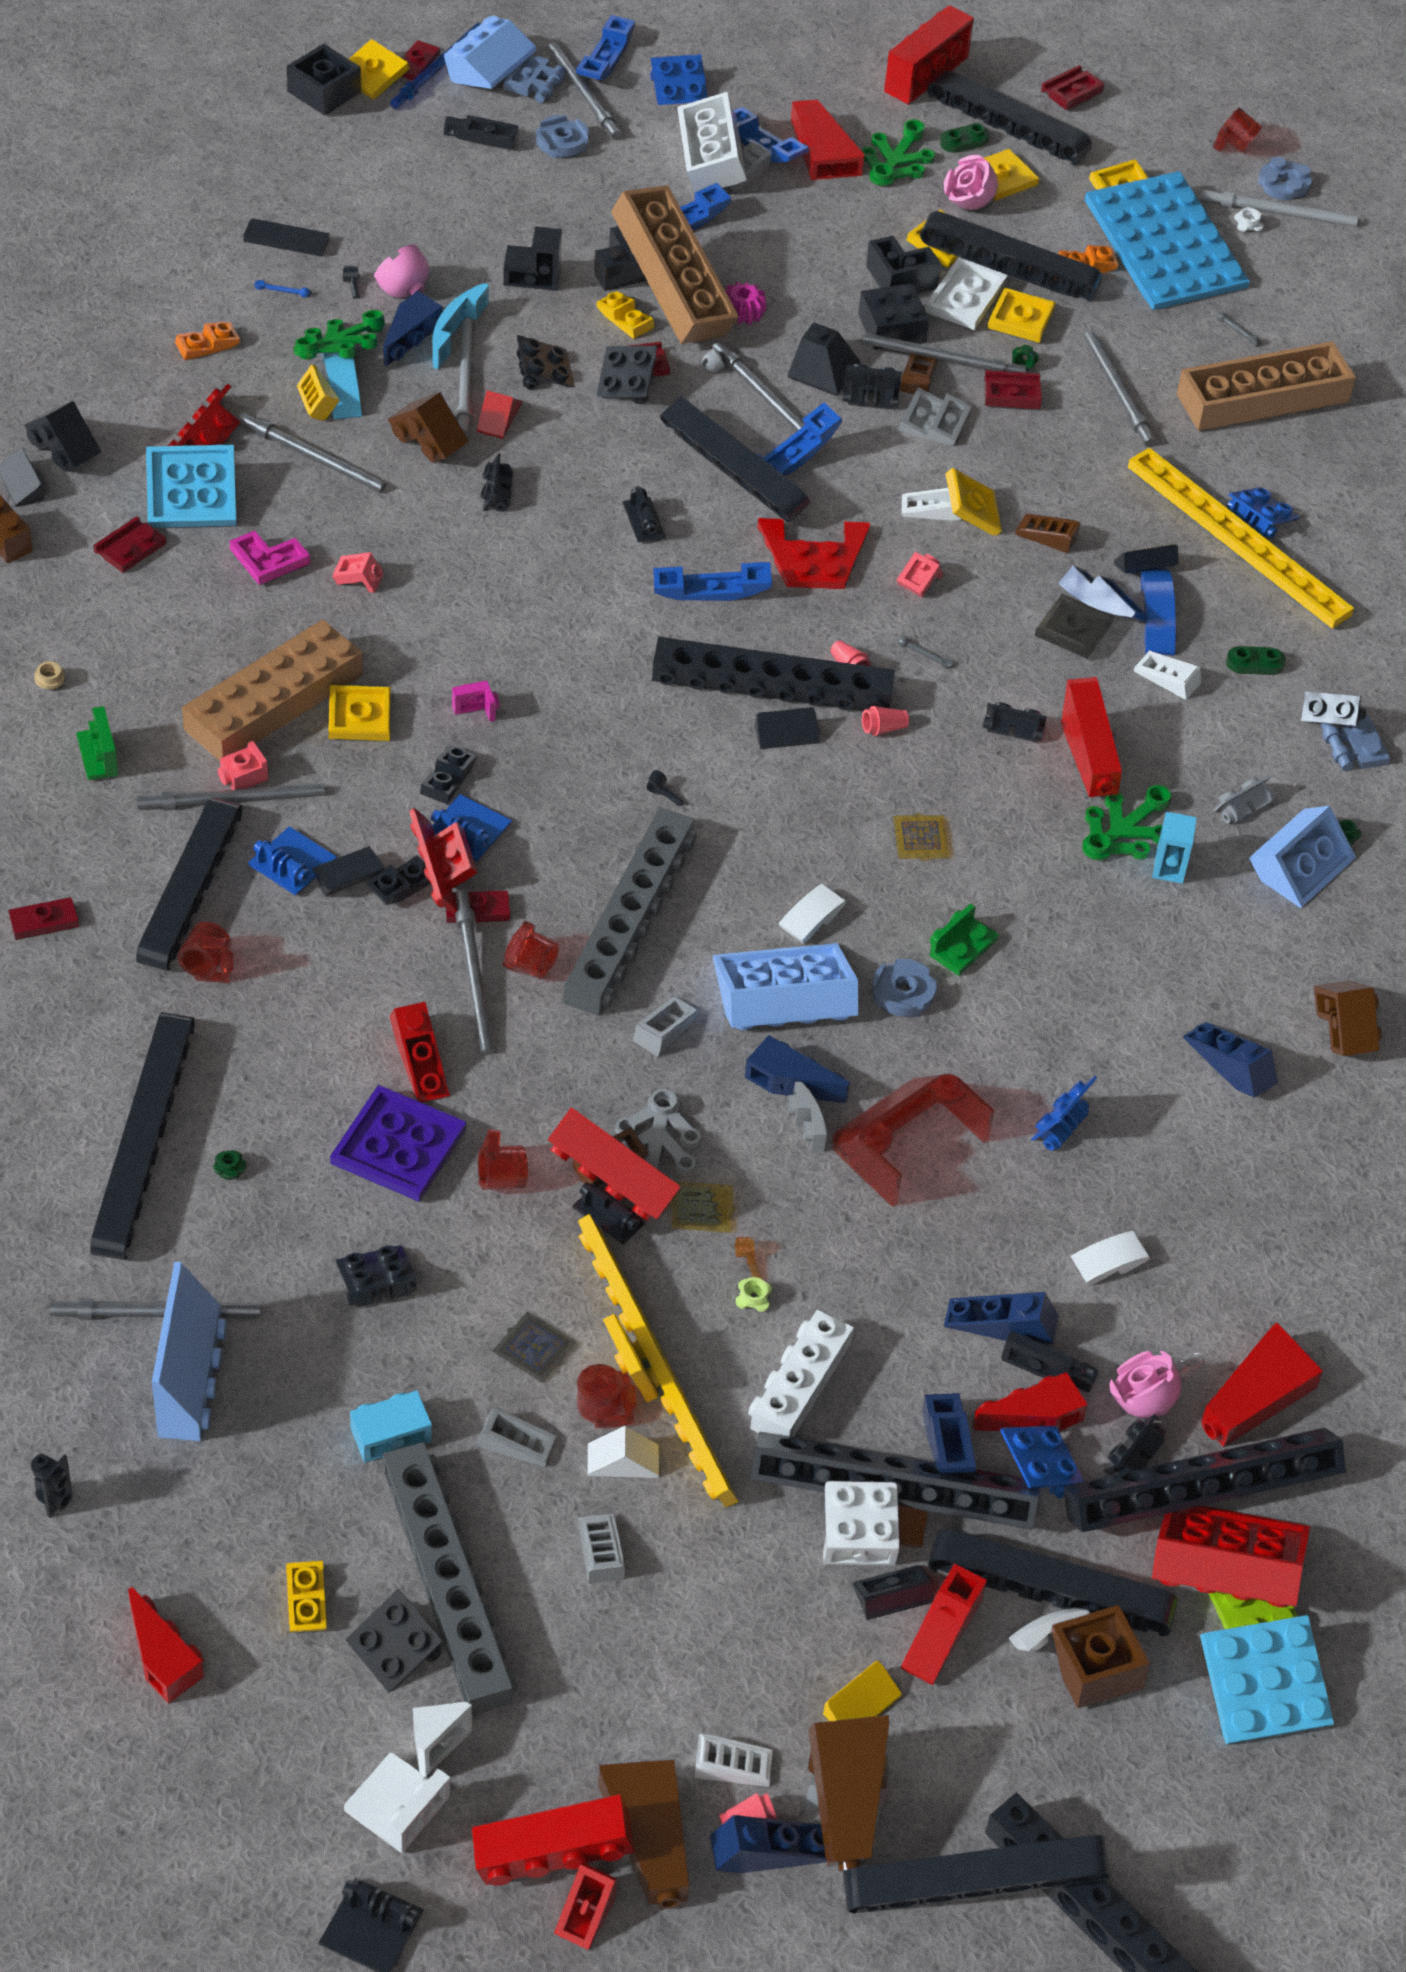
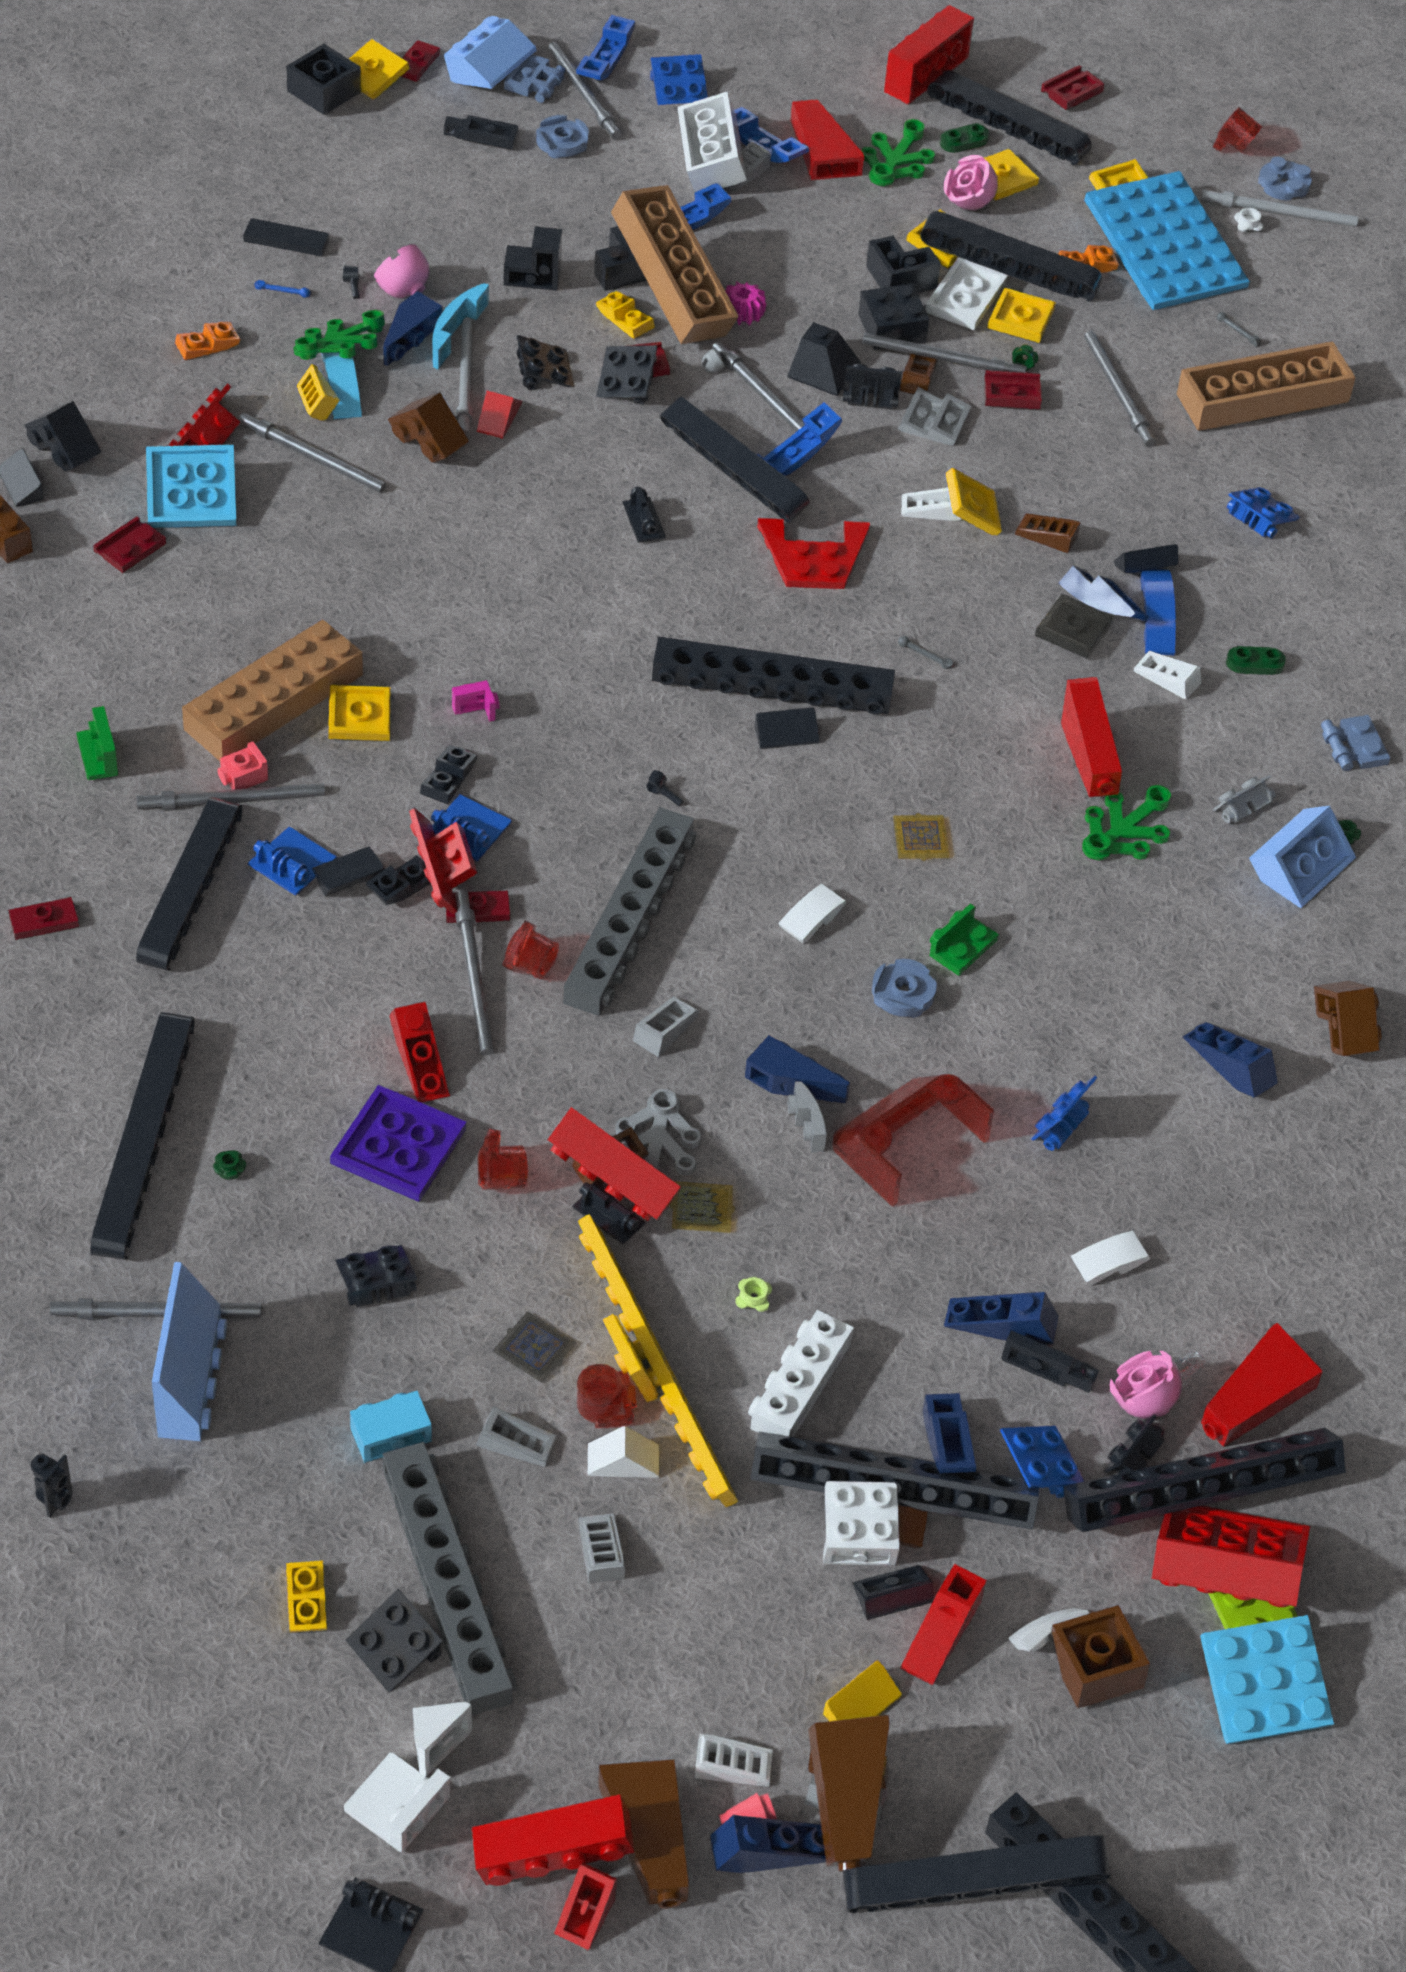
(48, 669): tan plate -> none
(165, 1657): red slope -> none
(205, 951): clear red piece -> none
(266, 562): dark pink plate -> none
(357, 569): coral bracket -> none
(410, 89): clear blue bar -> none
(497, 490): black hinge -> none
(713, 586): blue slope -> none
(746, 1248): clear orange hand -> none
(786, 986): light blue slope -> none
(848, 654): coral cone -> none
(883, 720): coral cone -> none
(920, 573): coral bracket -> none
(1004, 716): black hinge -> none
(1048, 1403): red slope -> none
(1054, 1580): black beam -> none
(1174, 847): medium azure brick -> none
(1241, 538): yellow plate -> none
(1332, 708): hinge -> none

